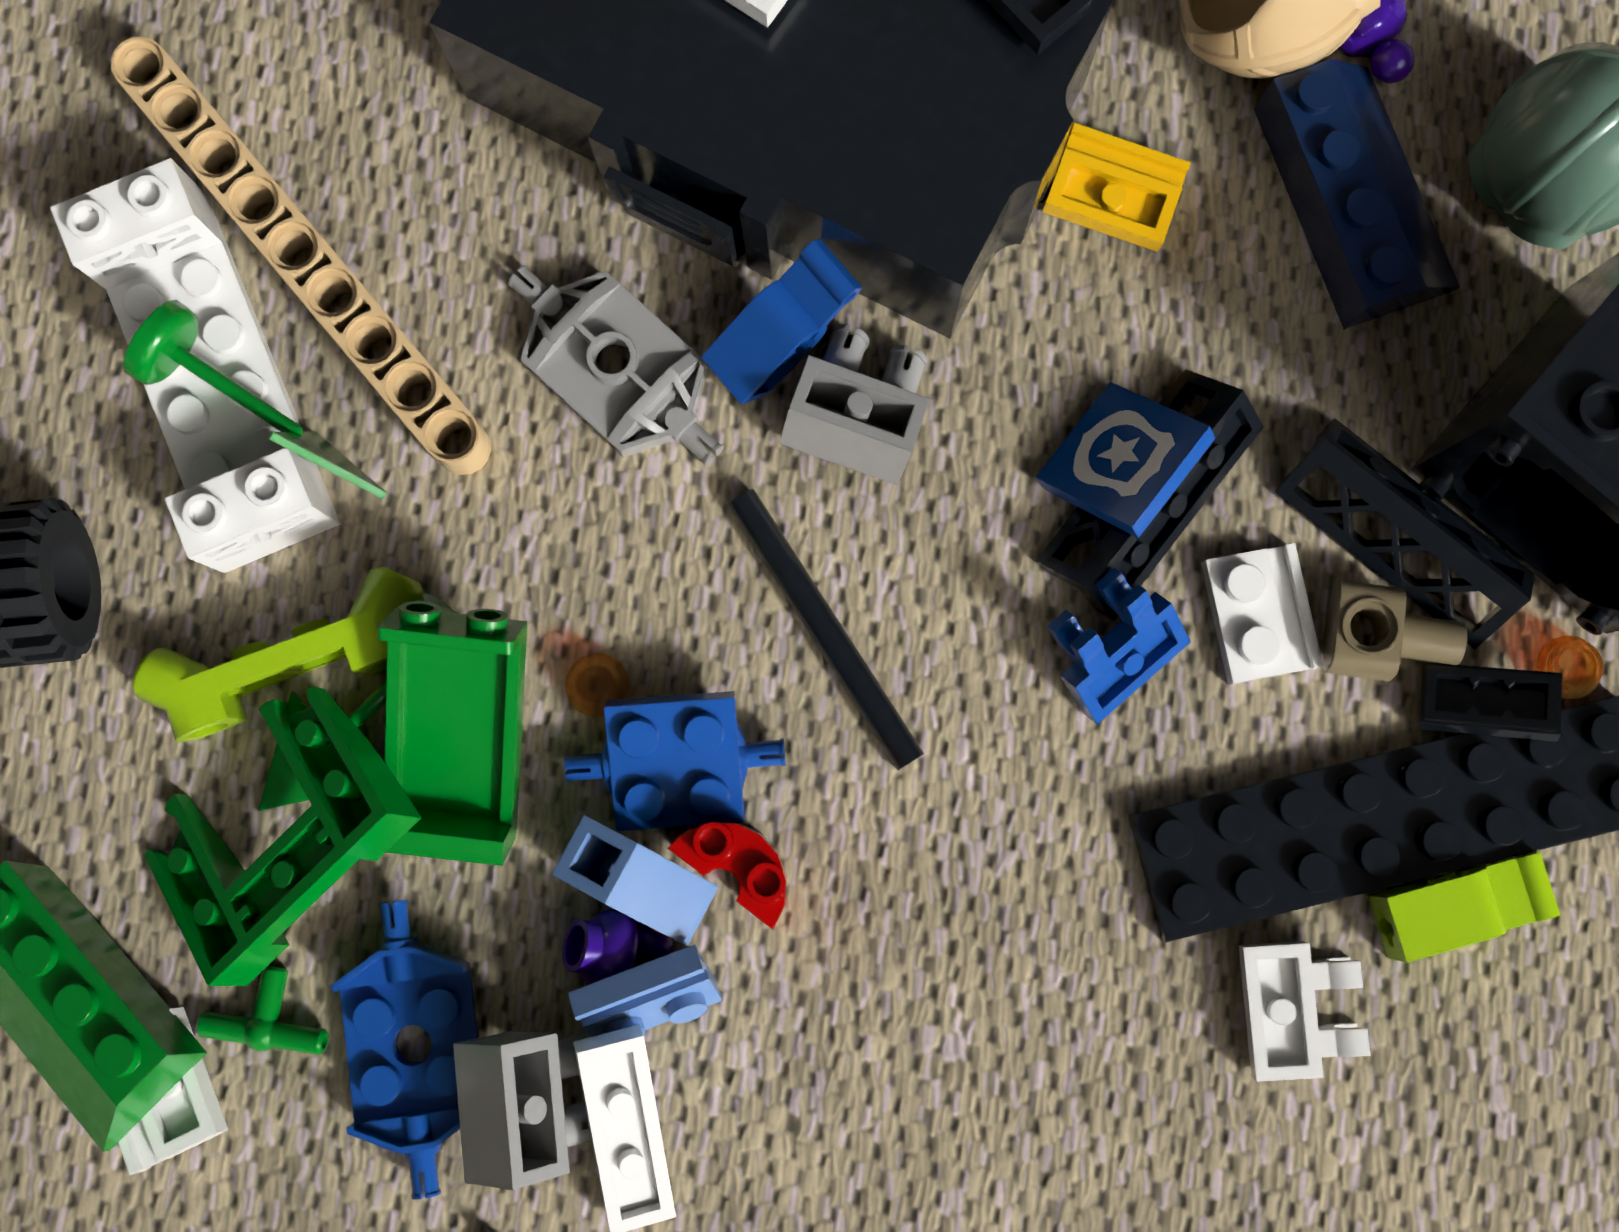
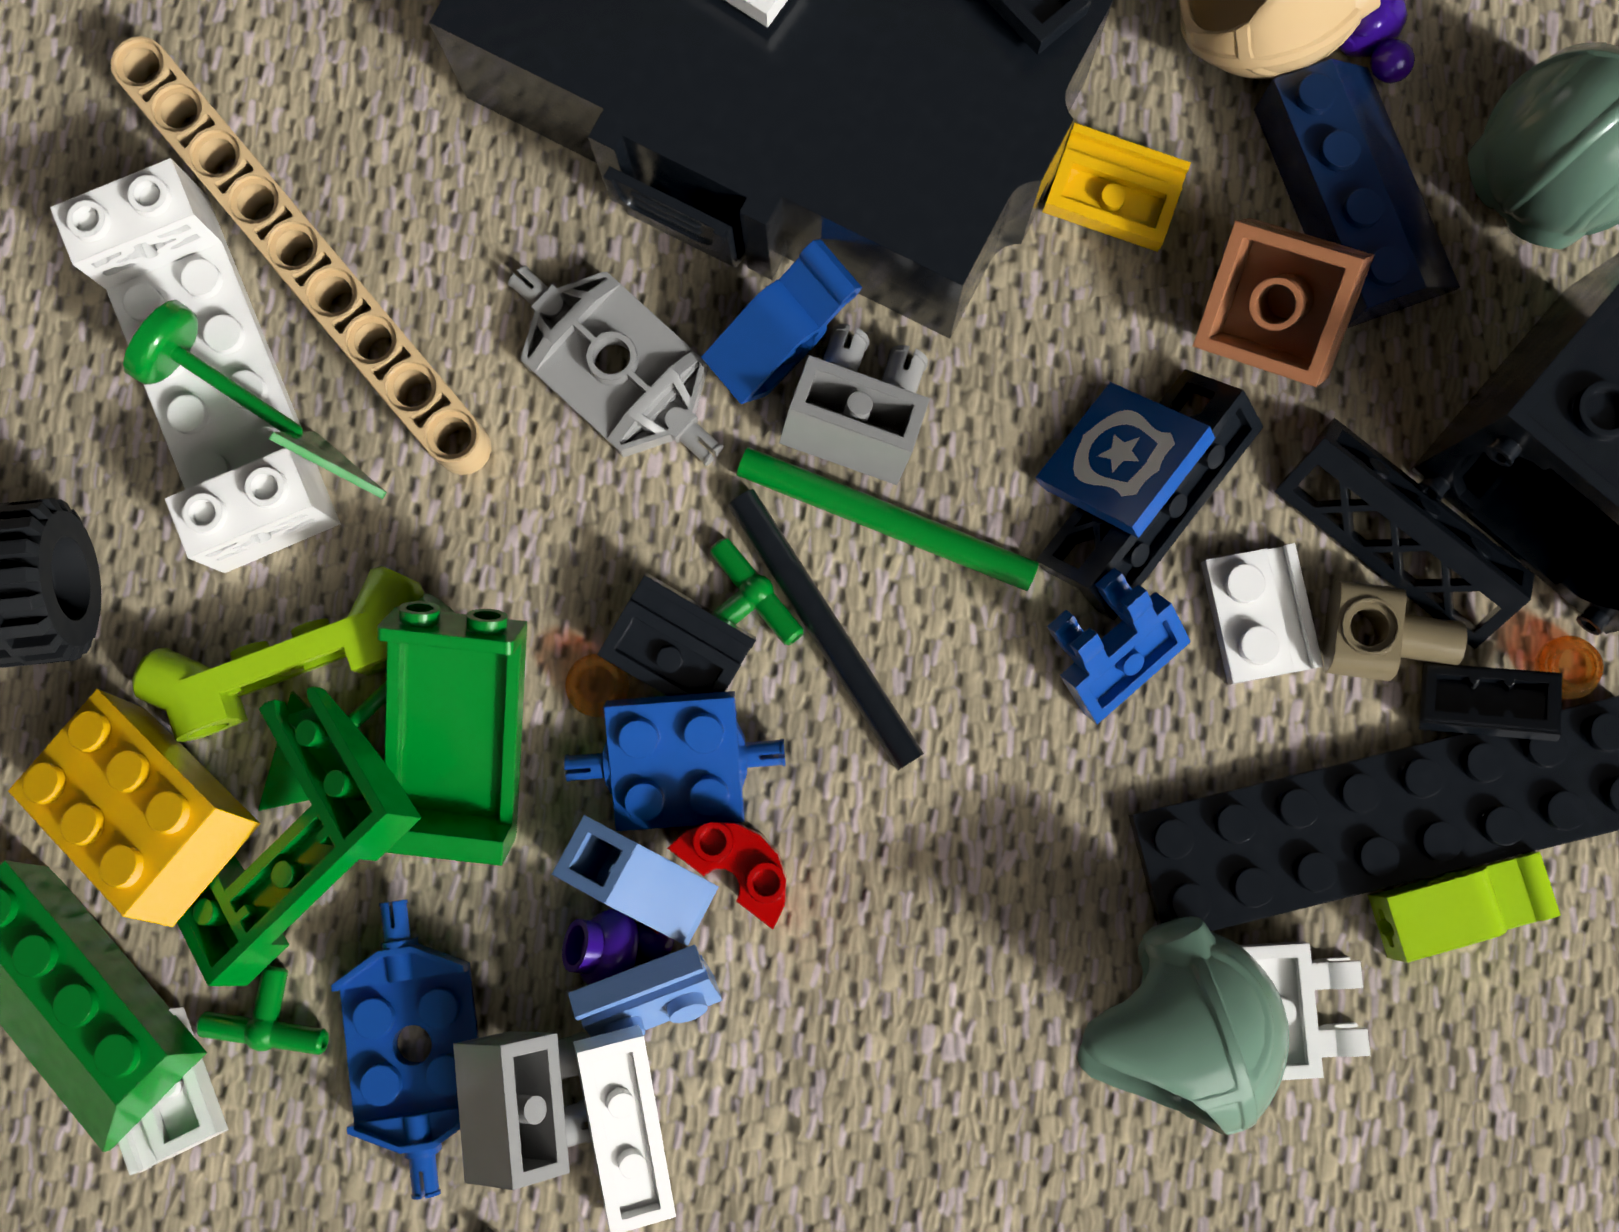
(133, 809): none -> yellow brick
(675, 642): none -> black plate
(753, 593): none -> green piece
(887, 519): none -> green piece
(1196, 1032): none -> sand green piece
(1282, 300): none -> nougat brick

